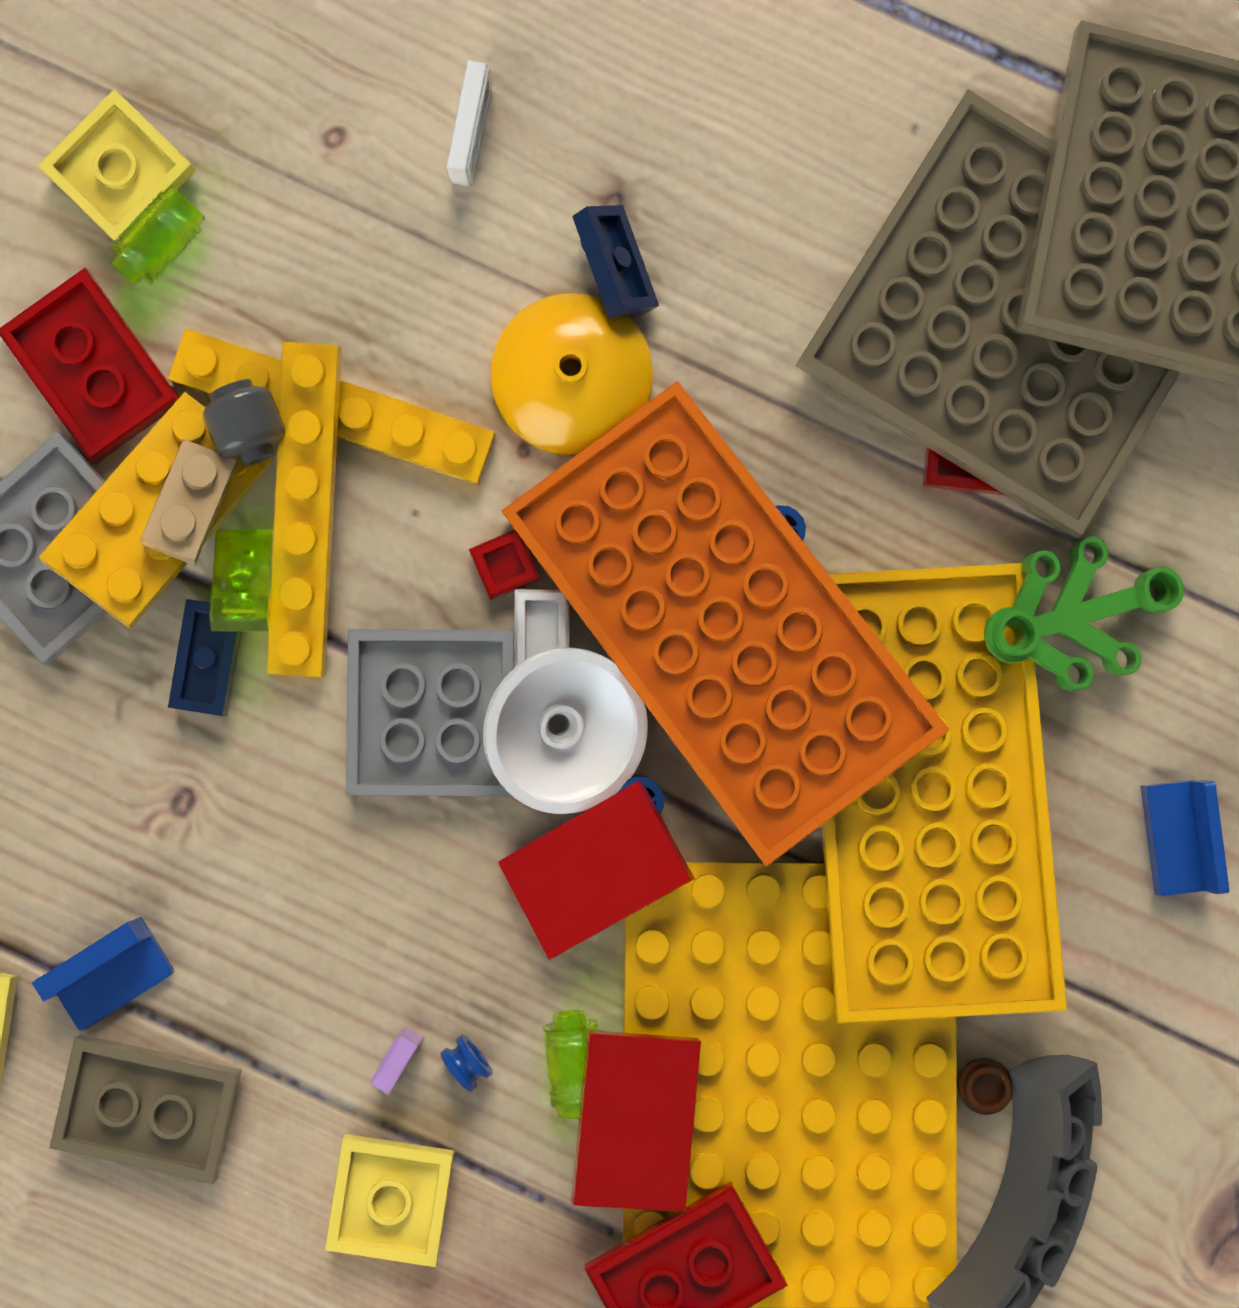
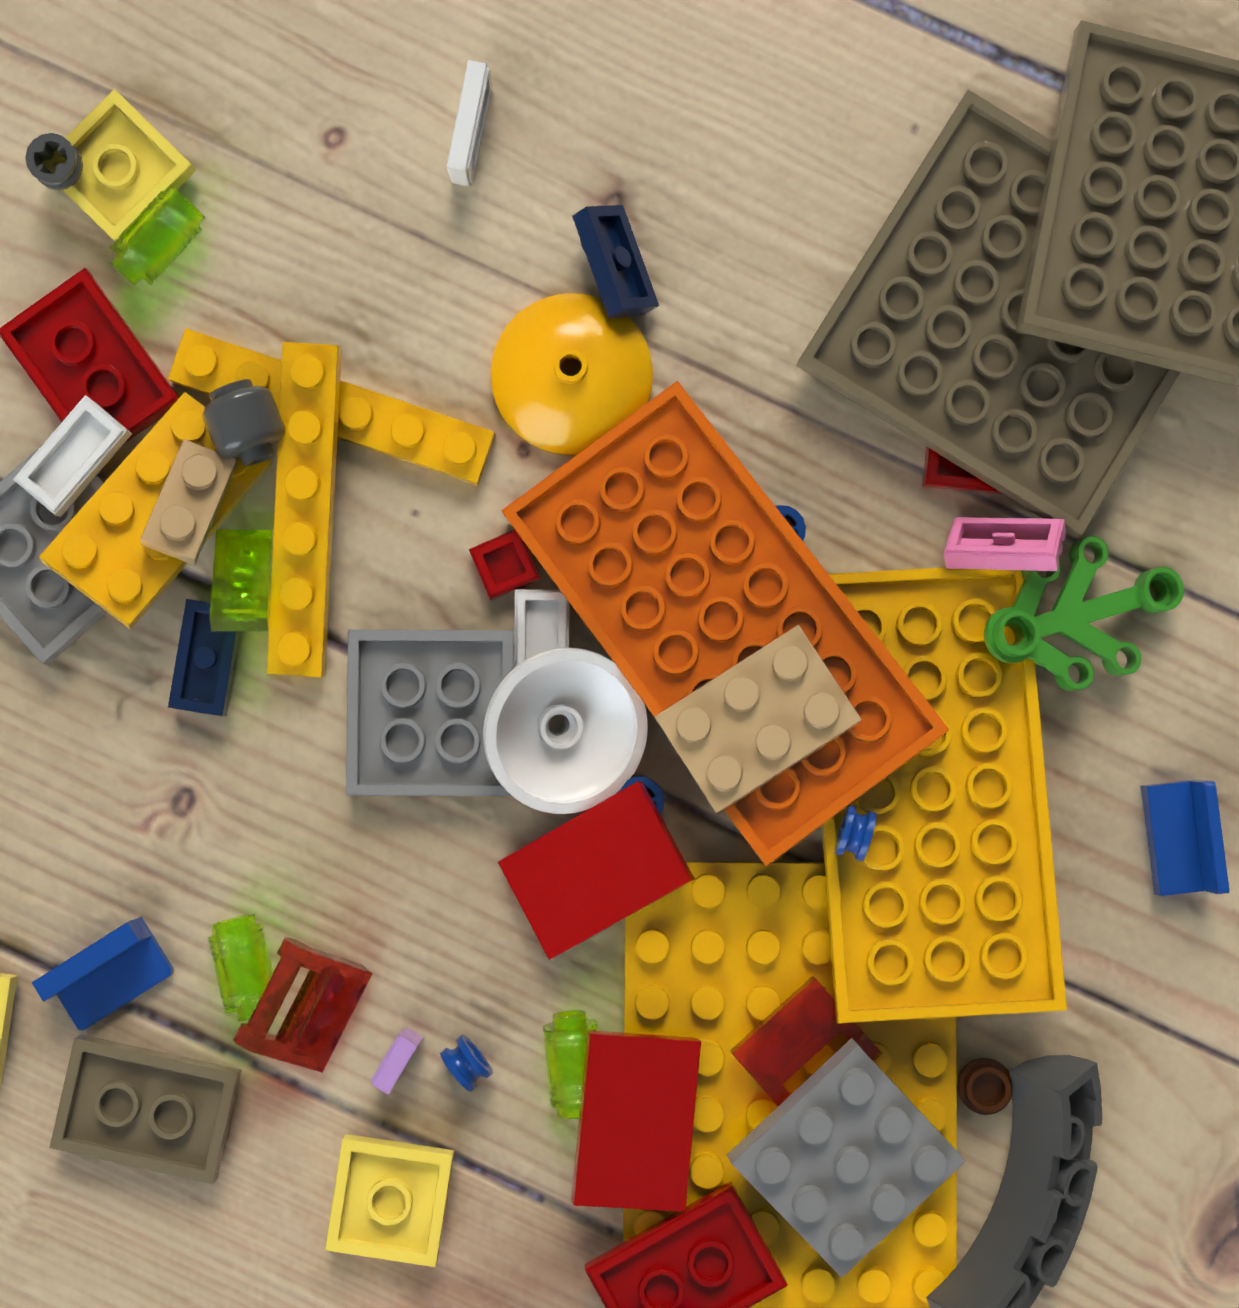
(43, 149): none -> dark grey bush
(72, 456): none -> white tile
(240, 963): none -> clear neon green head
(316, 1013): none -> clear red plate
(758, 719): none -> tan plate
(793, 1037): none -> clear red plate
(846, 1158): none -> light grey plate
(855, 833): none -> blue bush
(1005, 544): none -> bright pink tile

